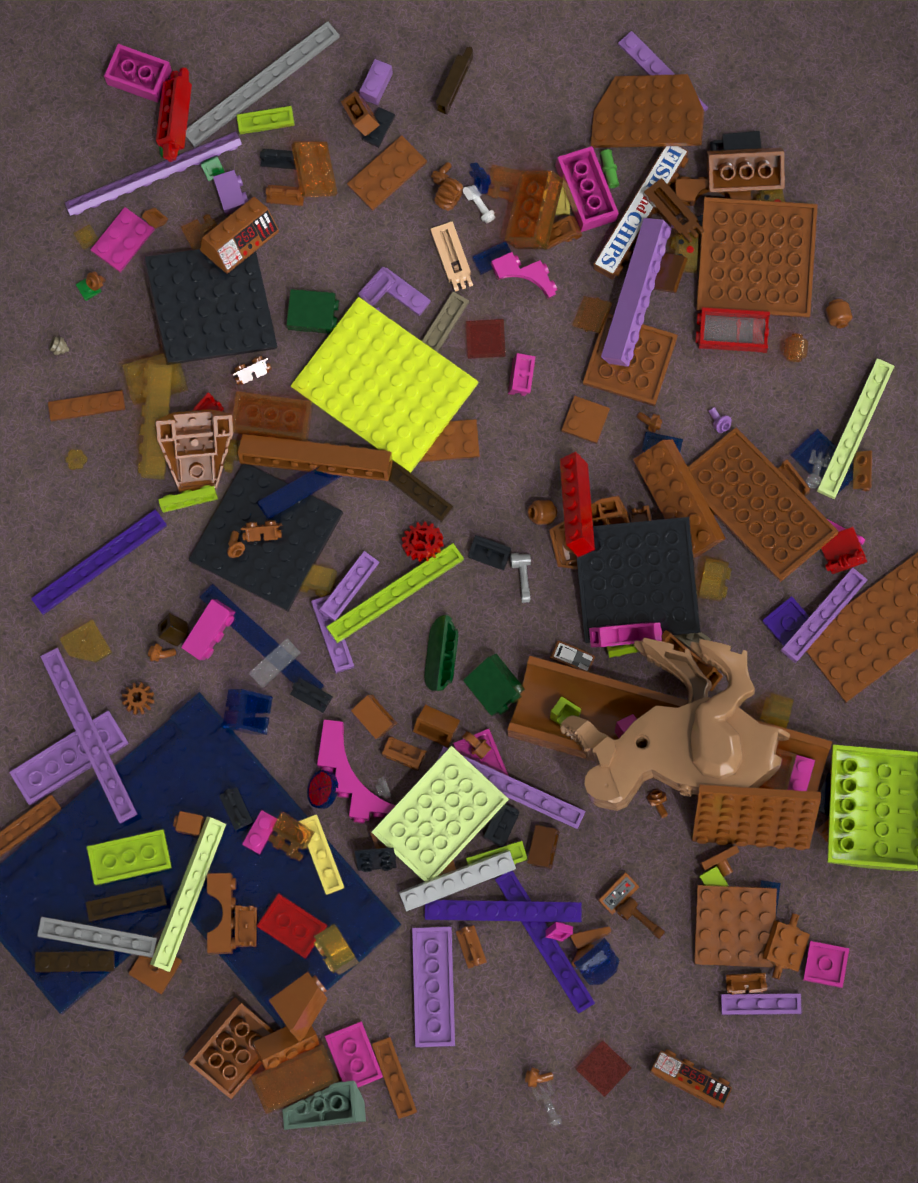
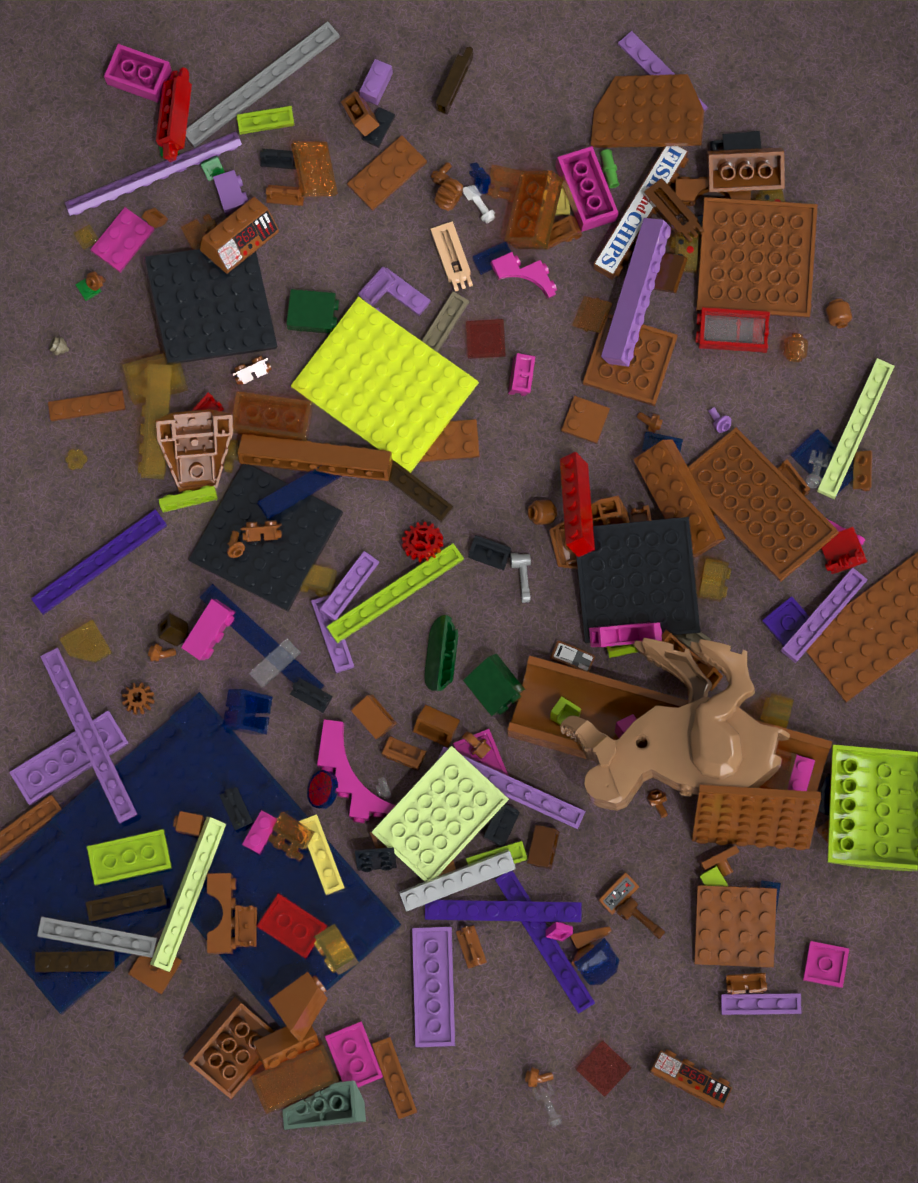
(786, 946): dark orange plate -> none

